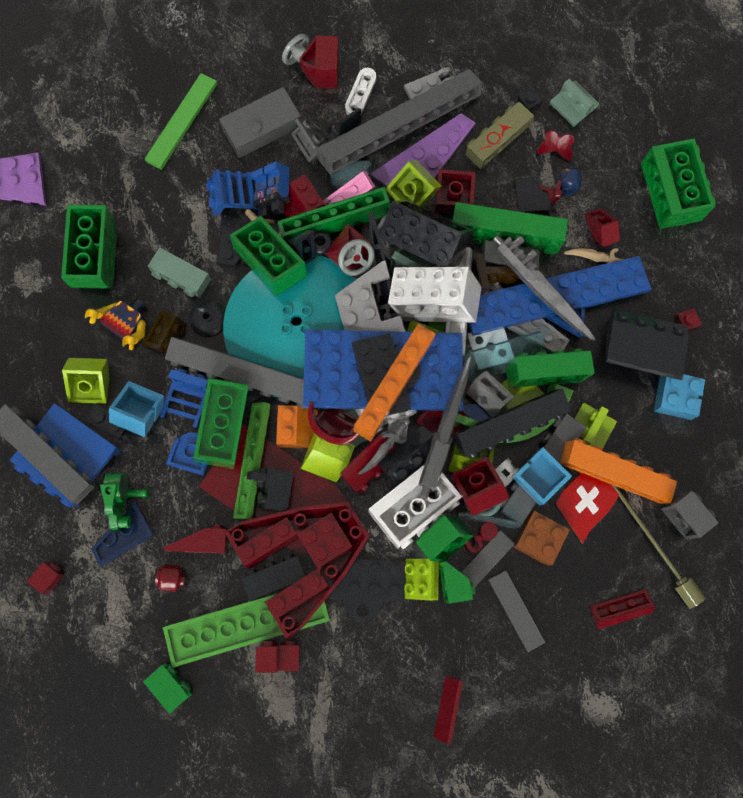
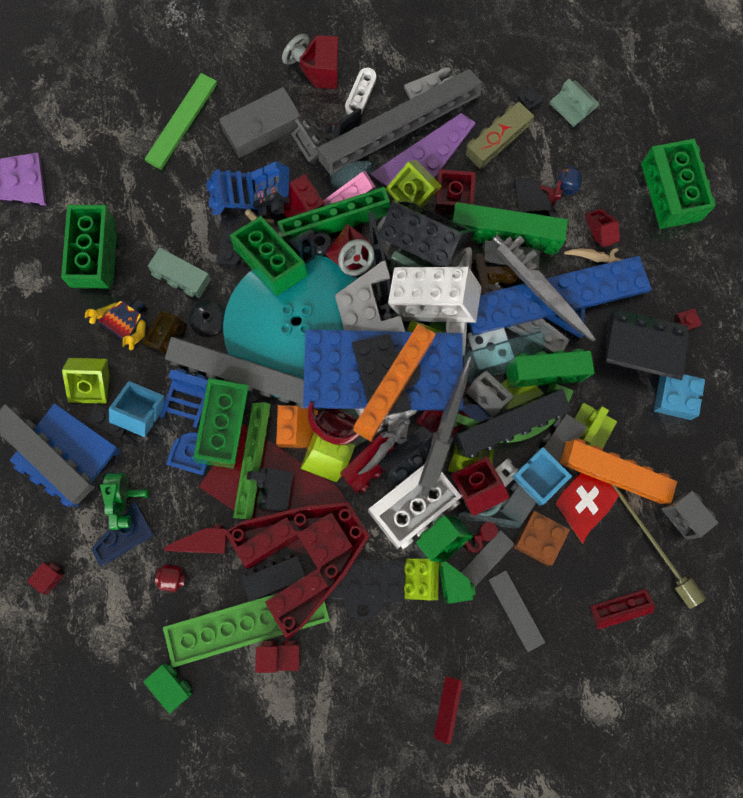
(558, 143): dark red animal -> none

